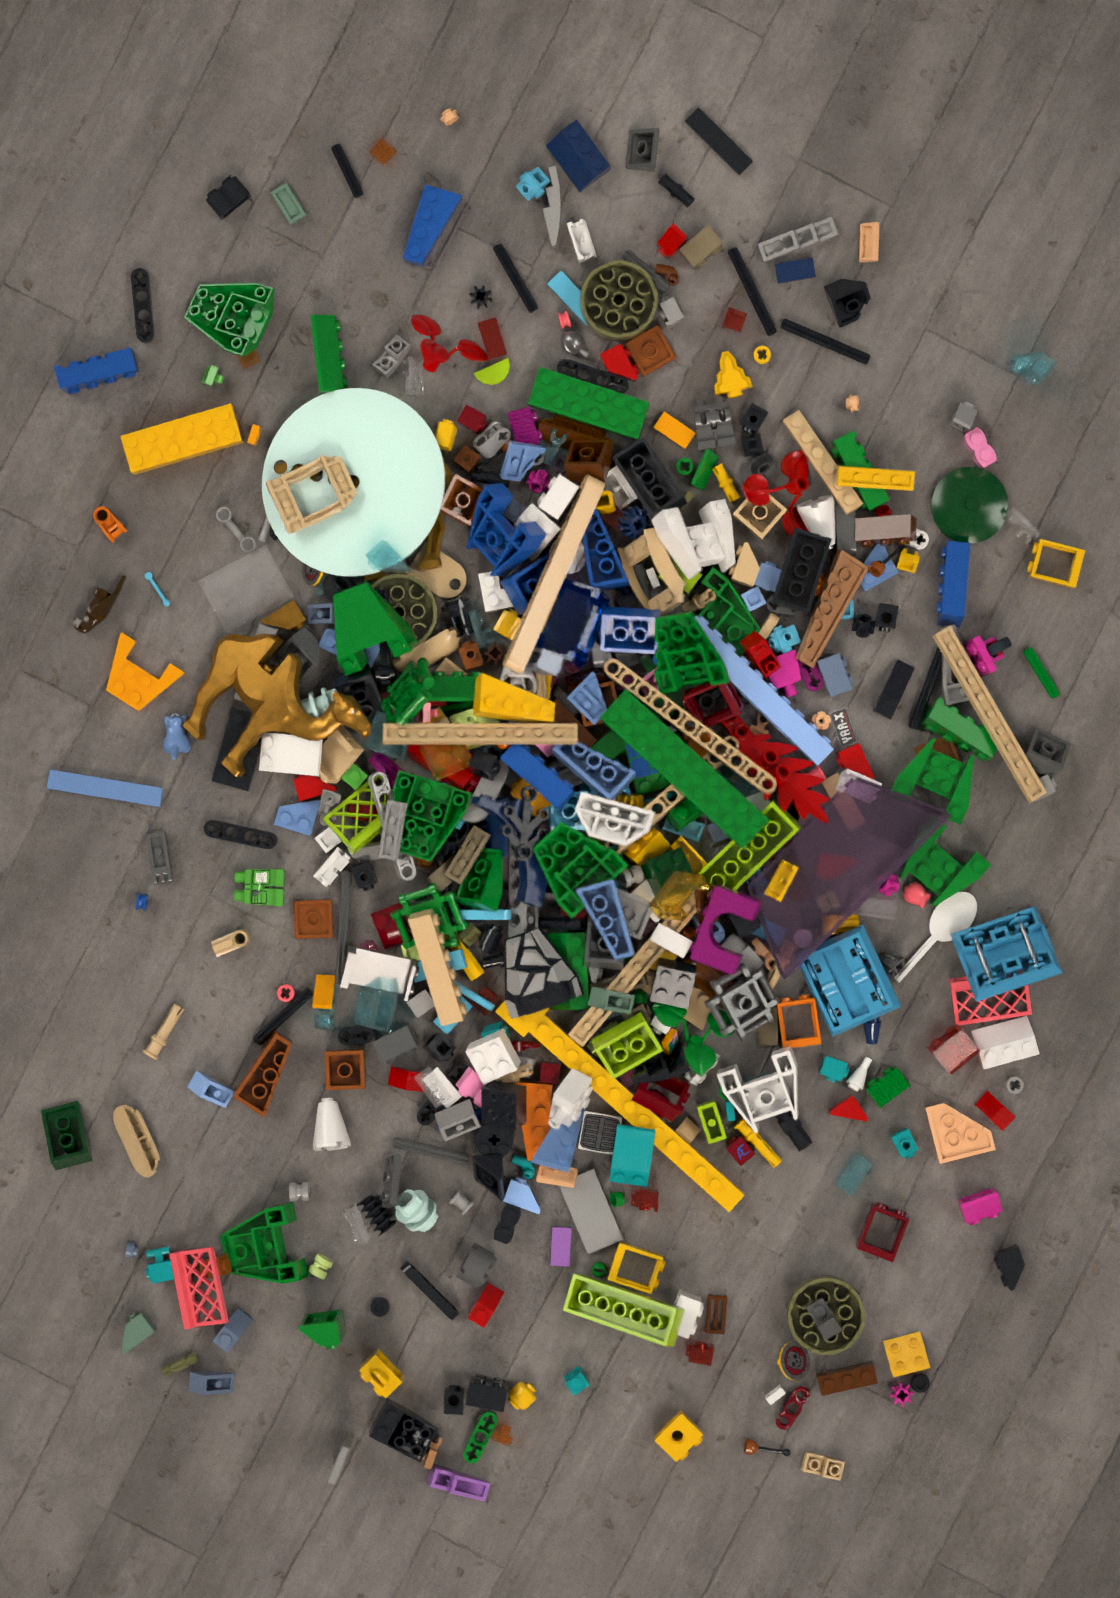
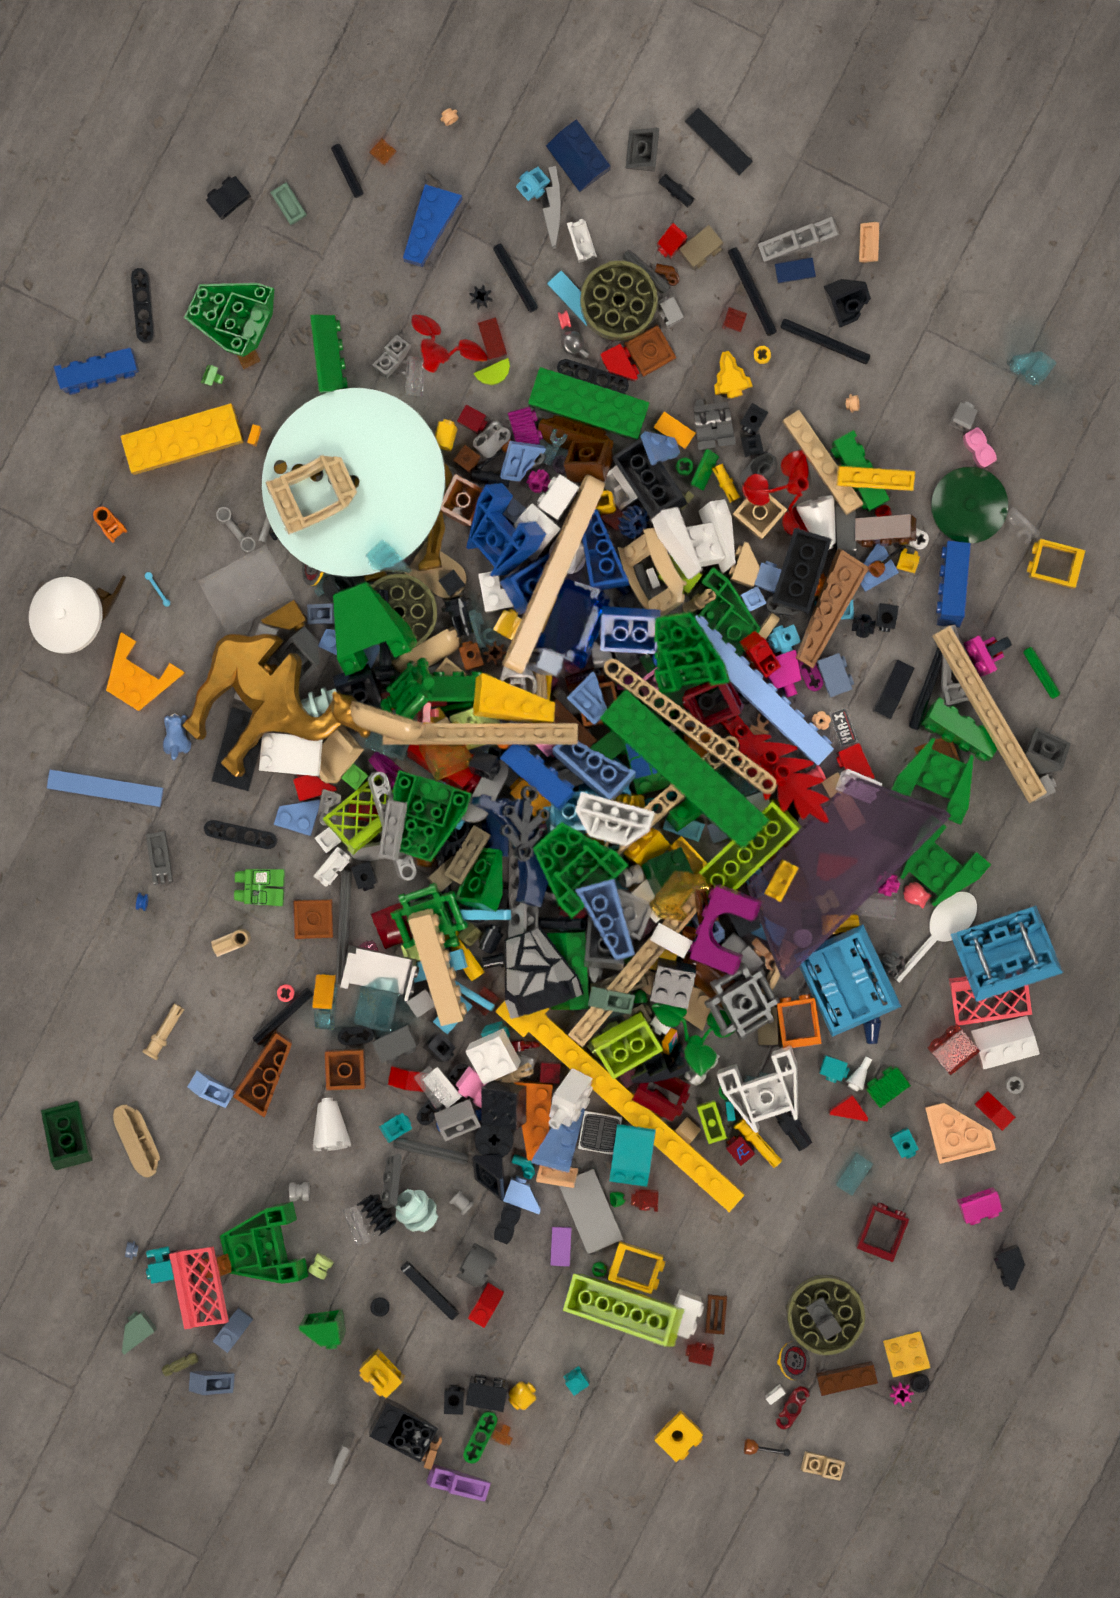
(65, 615): none -> white dish
(386, 722): none -> tan brick
(395, 1127): none -> teal bracket
(452, 583): none -> black brick
(659, 447): none -> medium blue wing

